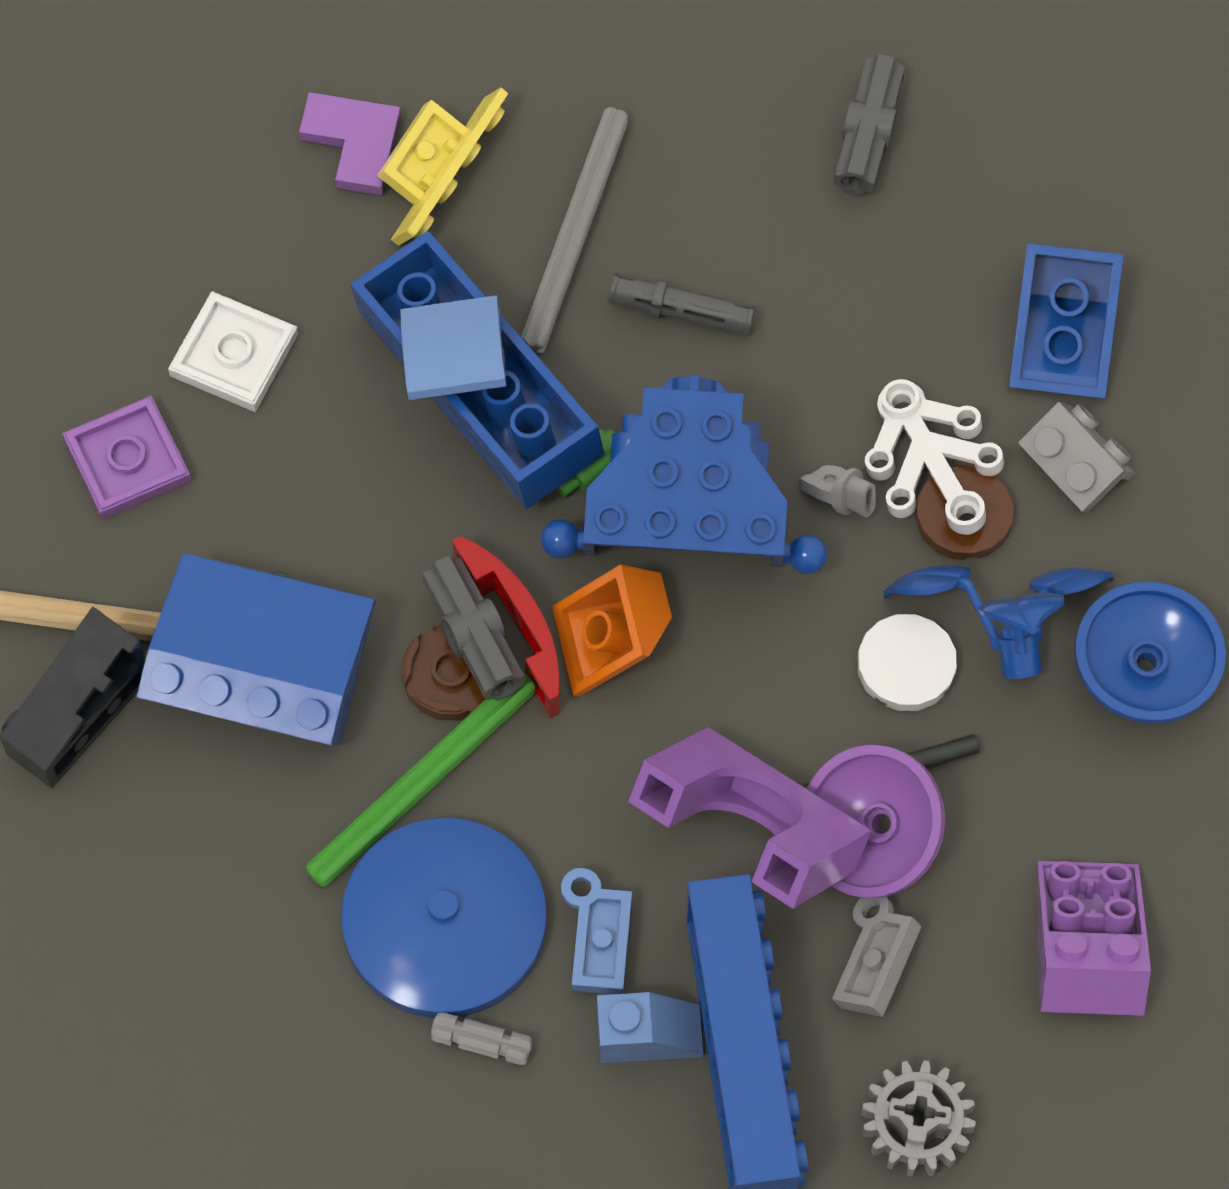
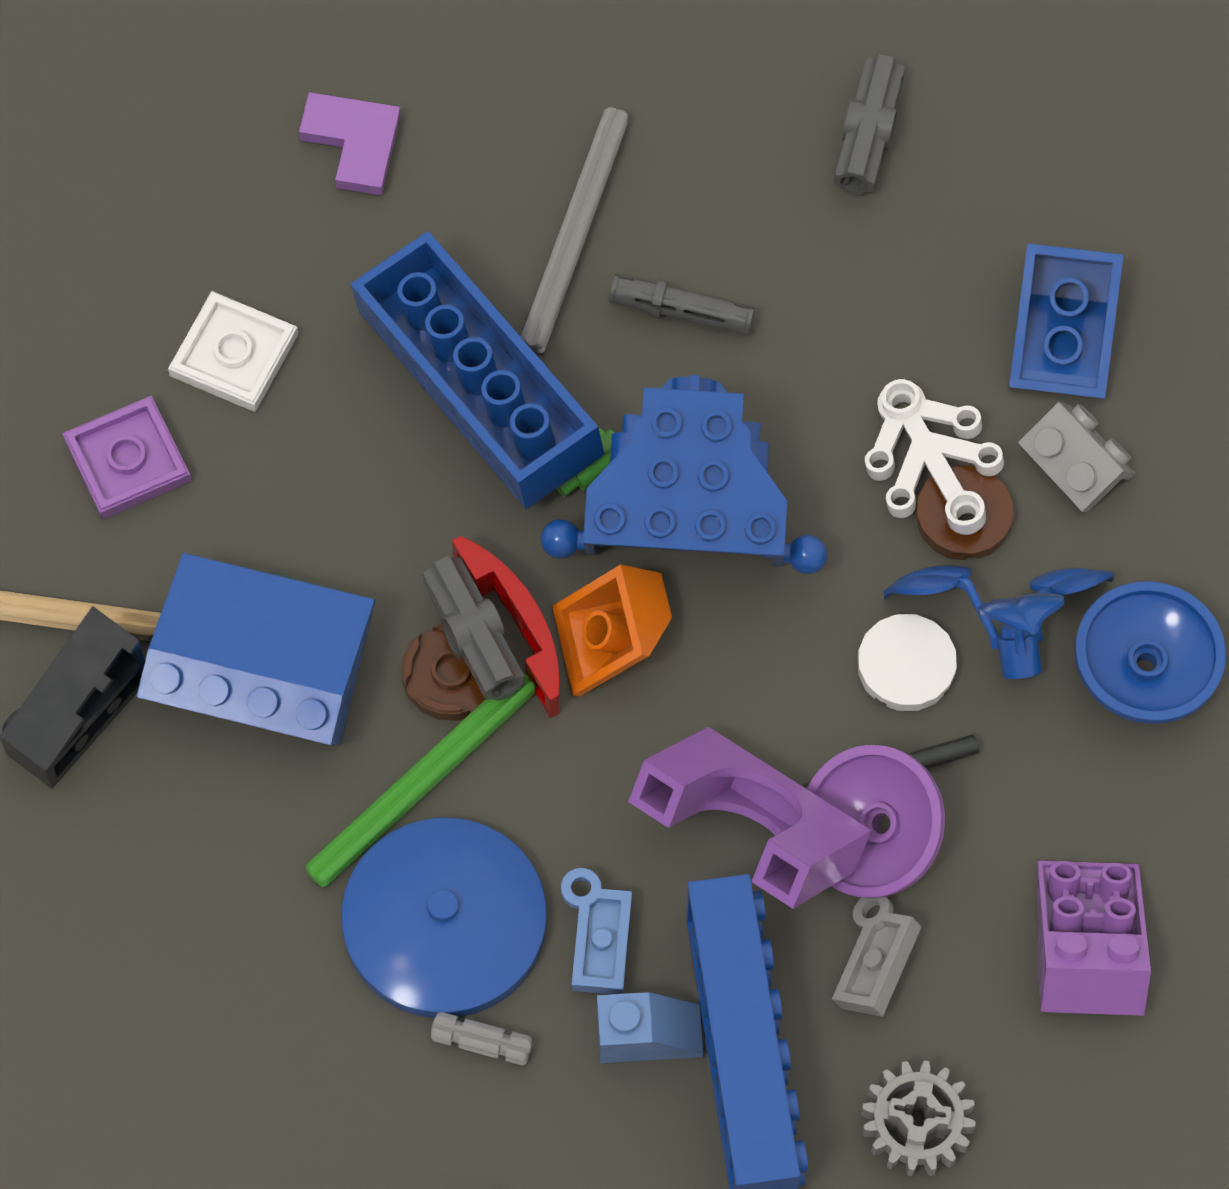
(431, 155): light yellow bracket -> none
(452, 347): medium blue slope -> none
(842, 489): light grey piece -> none

